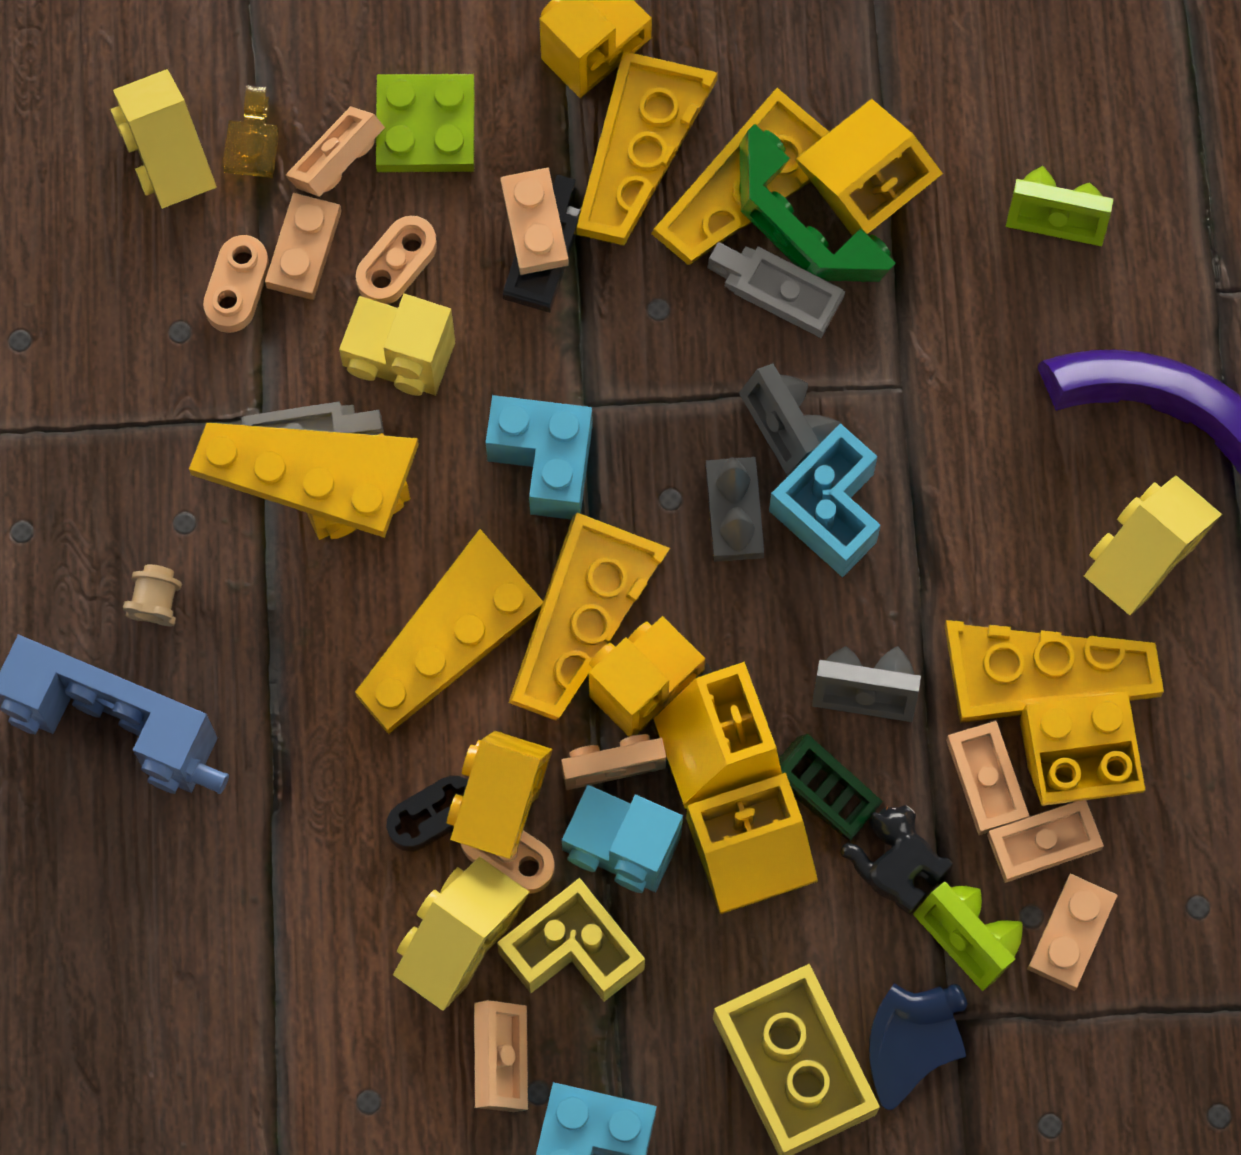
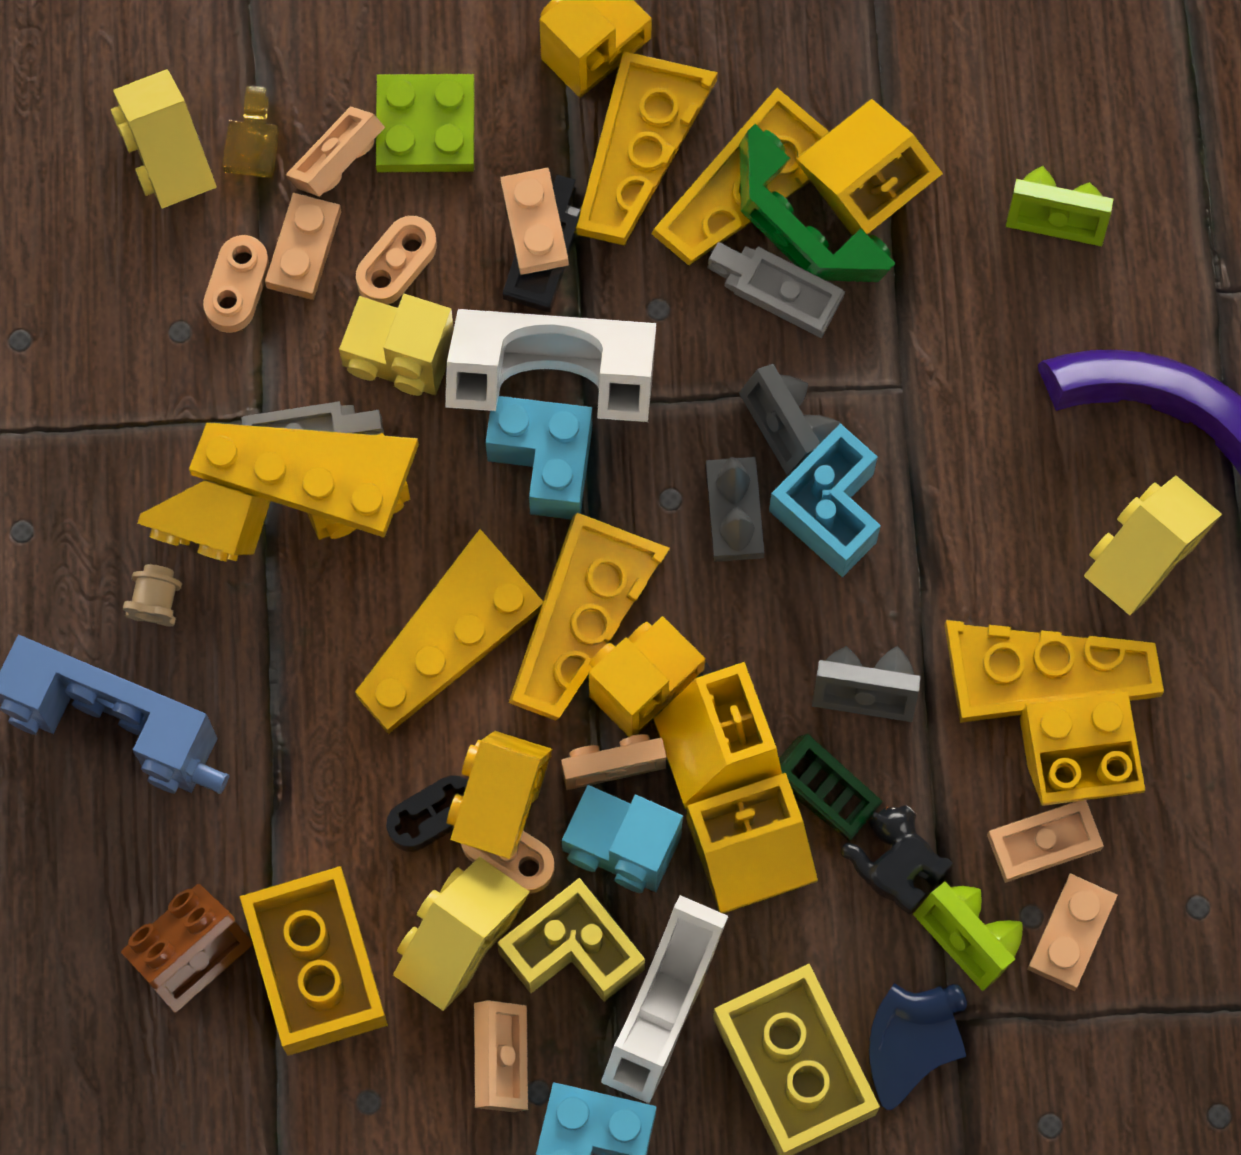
(186, 946): none -> dark orange bracket
(212, 515): none -> yellow slope
(313, 961): none -> yellow brick
(496, 345): none -> white arch
(664, 999): none -> white arch
(987, 777): light nougat plate -> none

